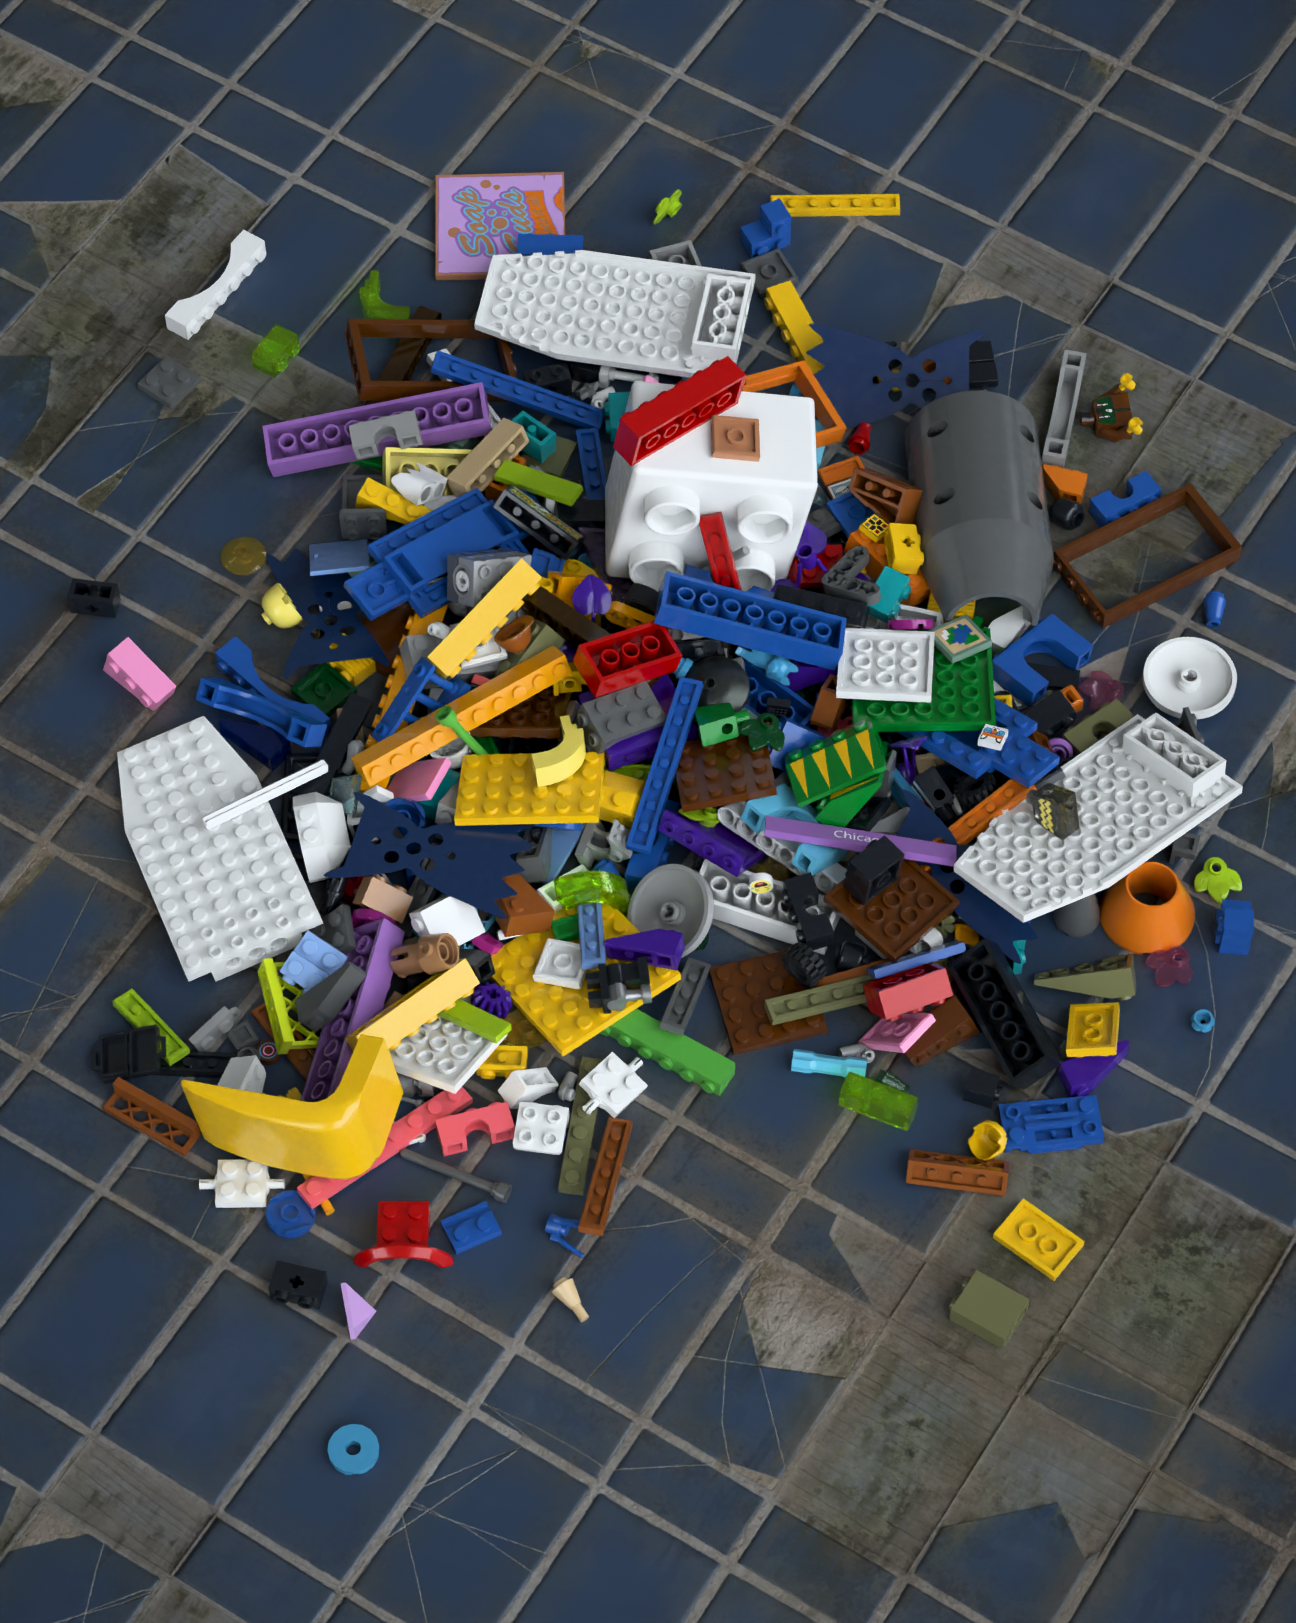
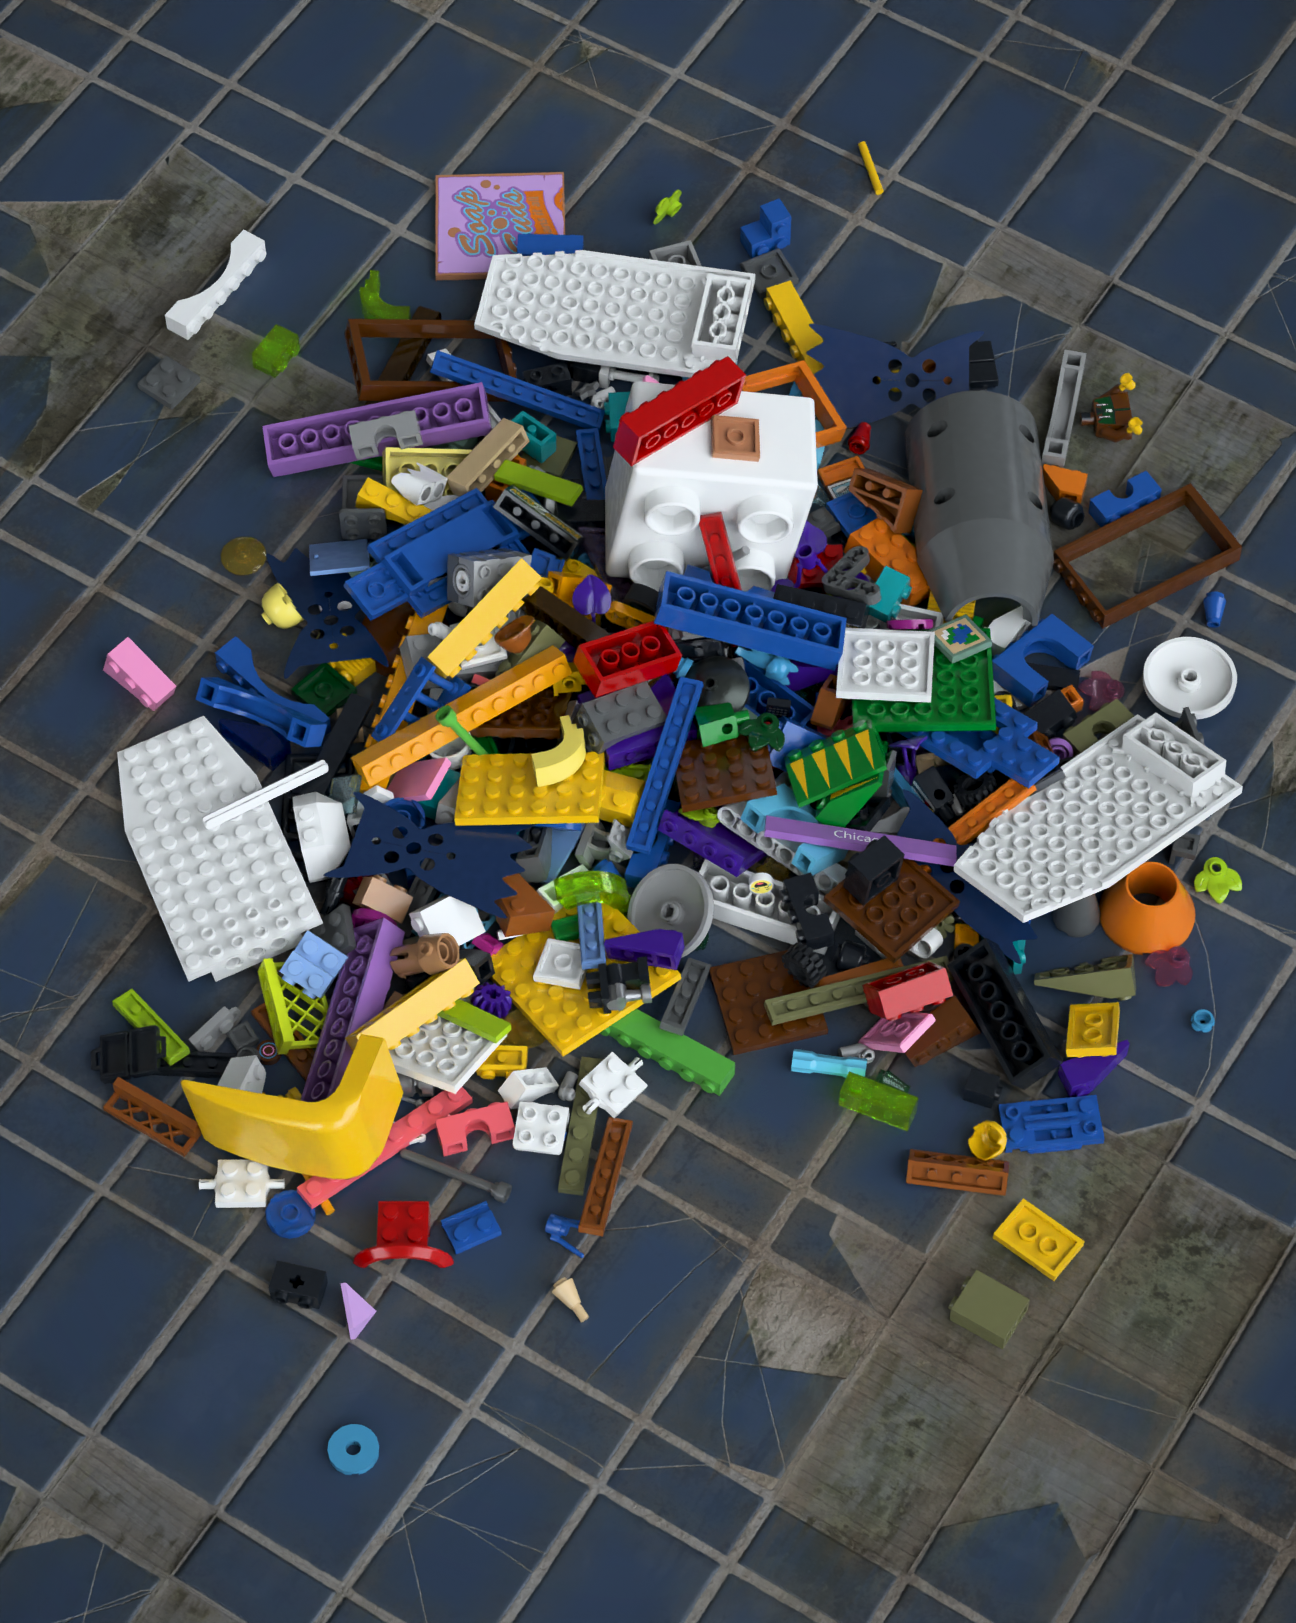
(94, 598): black brick -> none
(328, 997): dark grey slope -> none
(354, 748): light grey arm -> none
(841, 204): yellow tile -> none
(870, 168): none -> yellow bar
(874, 527): yellow tile -> none
(903, 548): yellow brick -> none
(917, 959): blue tile -> none
(993, 737): tile -> none
(1055, 809): clear smoke torso -> none
(1234, 927): blue brick -> none

